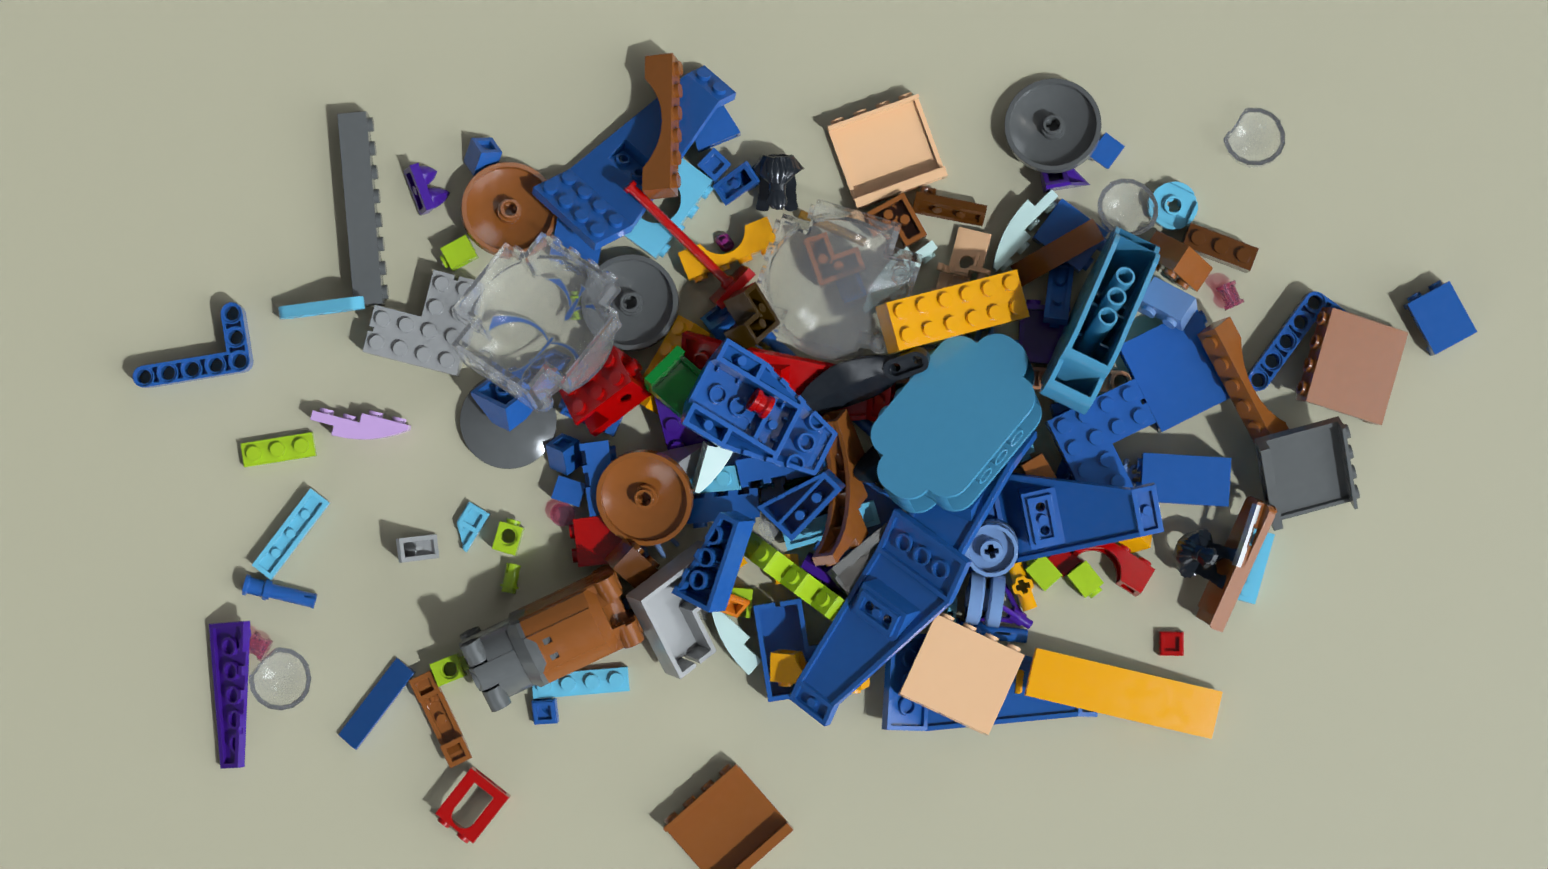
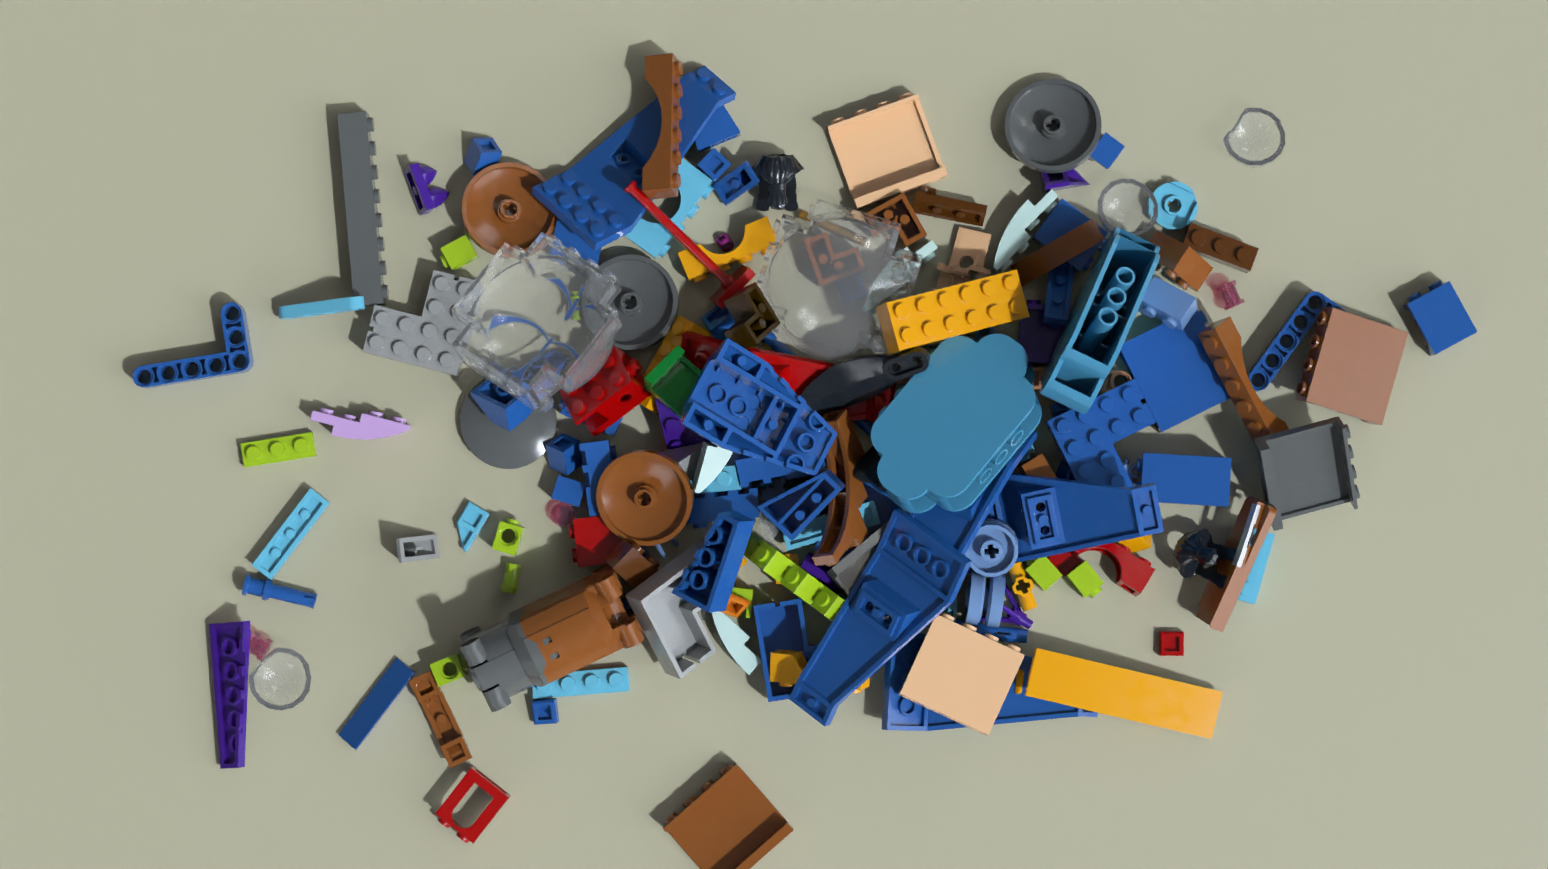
(760, 403): red wheel -> none

